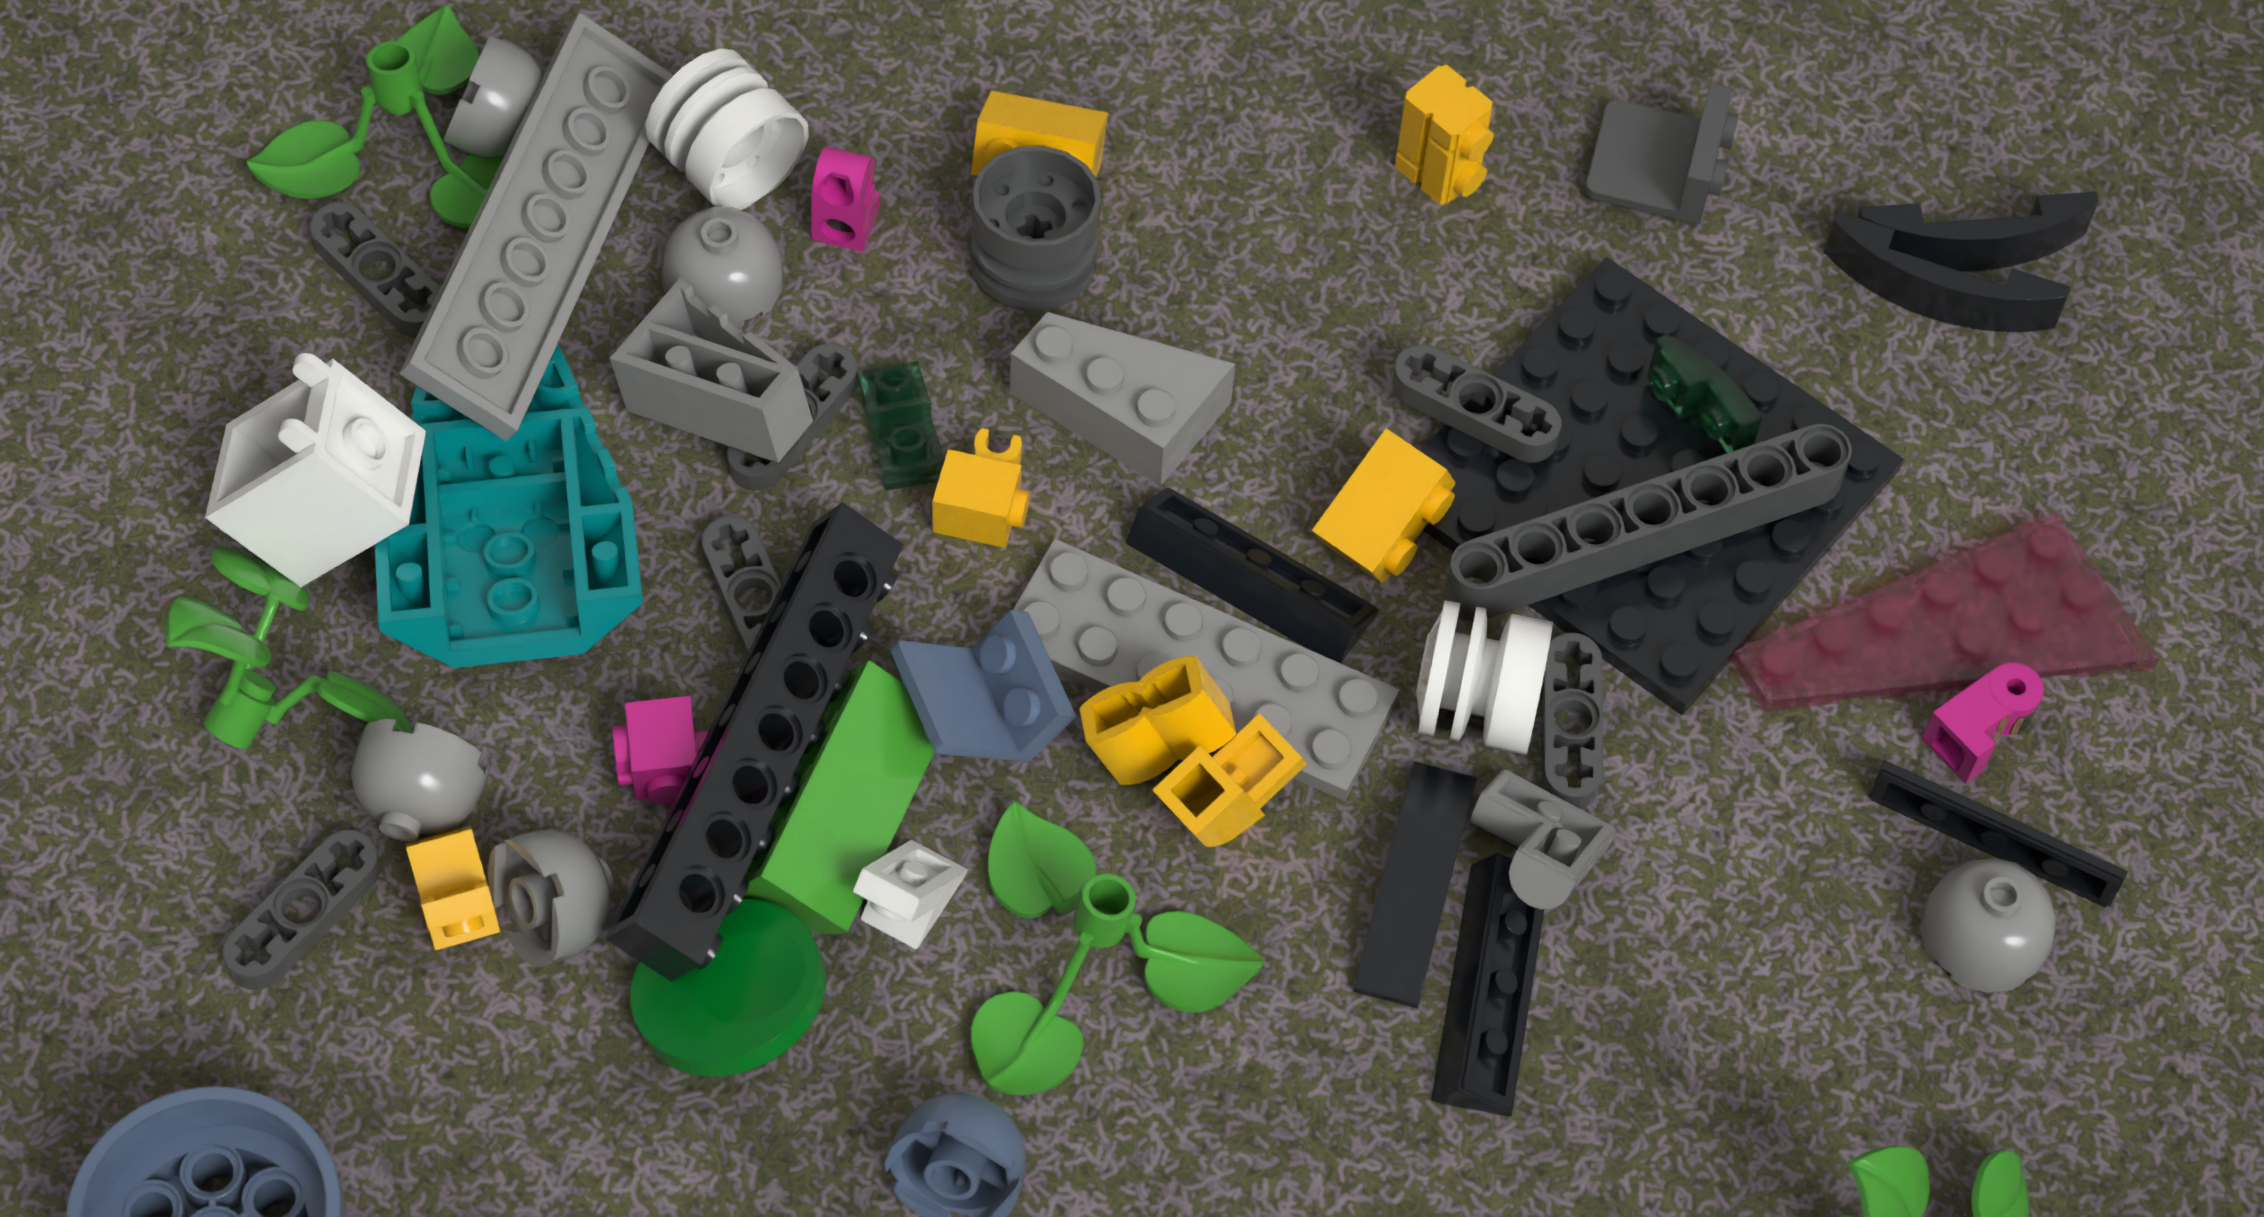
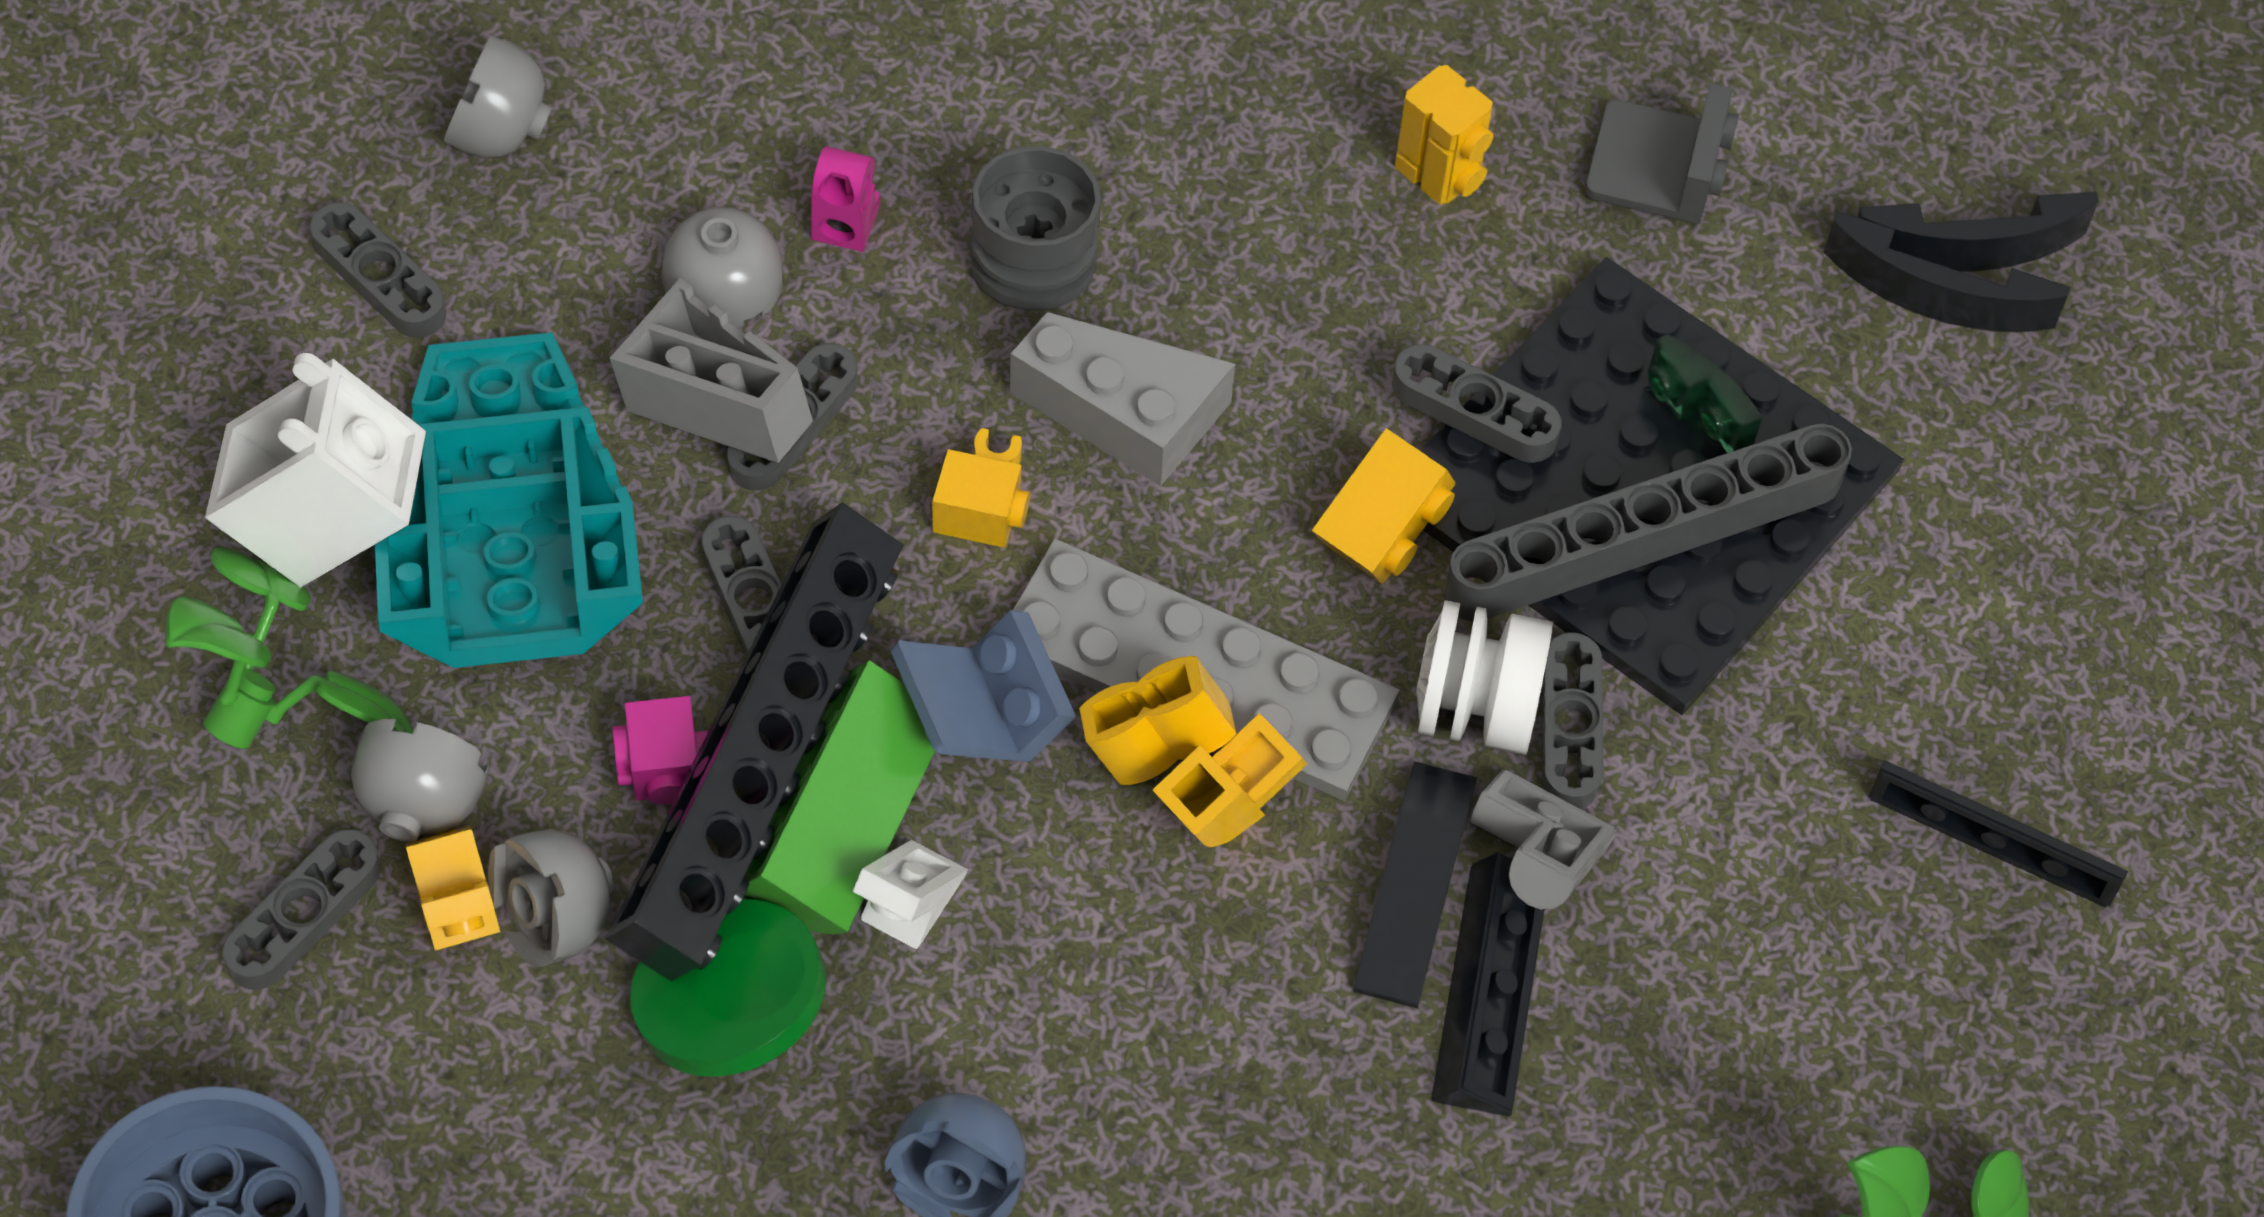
(318, 154): bright green plant -> none
(538, 230): light grey plate -> none
(726, 129): white wheel -> none
(901, 425): clear green slope -> none
(1022, 121): yellow brick -> none
(1045, 866): bright green plant -> none
(1250, 575): black slope -> none
(1989, 924): light grey cylinder -> none
(1993, 706): dark pink leg -> none
(2006, 601): clear pink wing -> none

